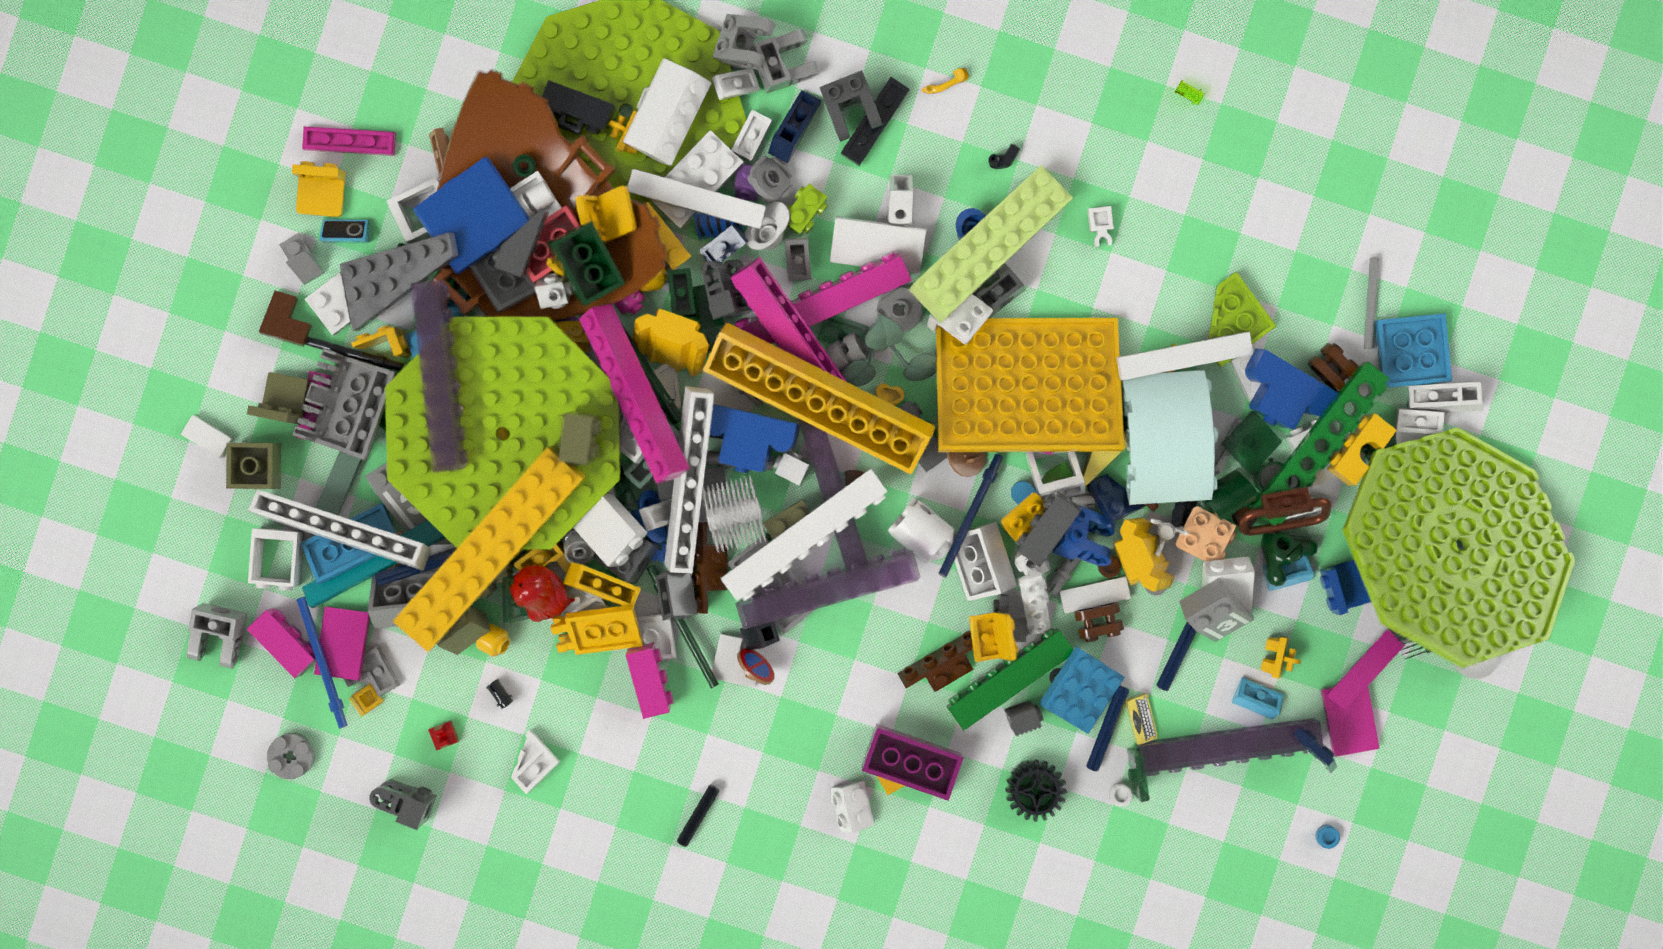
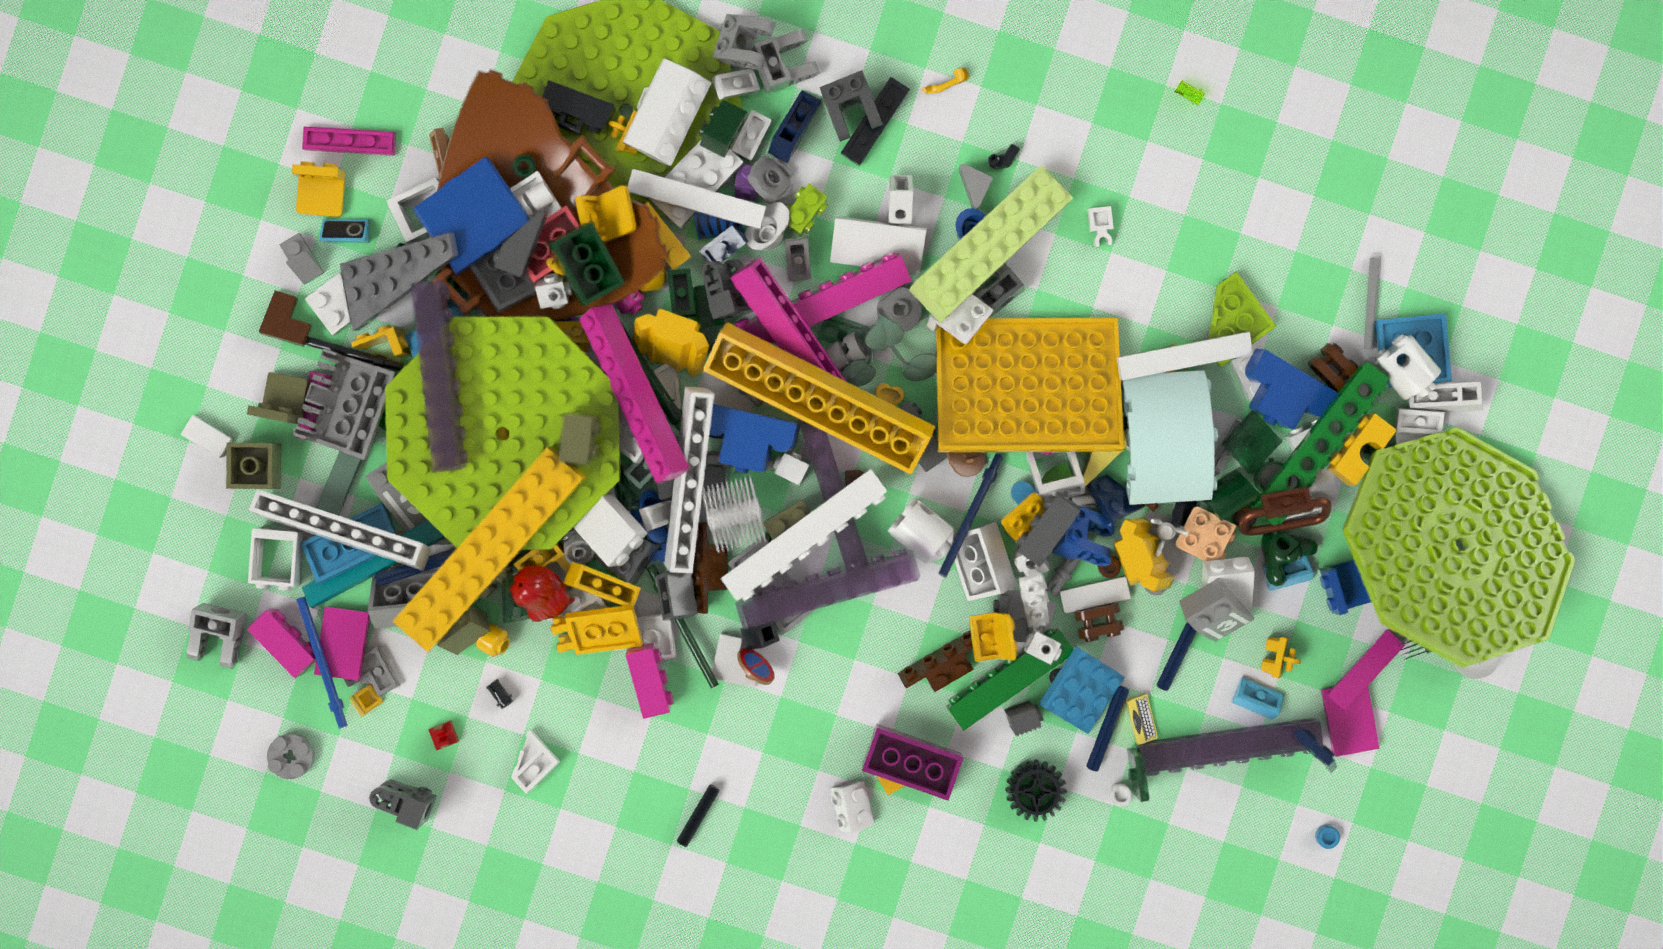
(723, 128): none -> dark green brick
(975, 184): none -> light grey slope
(1043, 647): none -> white brick
(1414, 373): none -> white cylinder

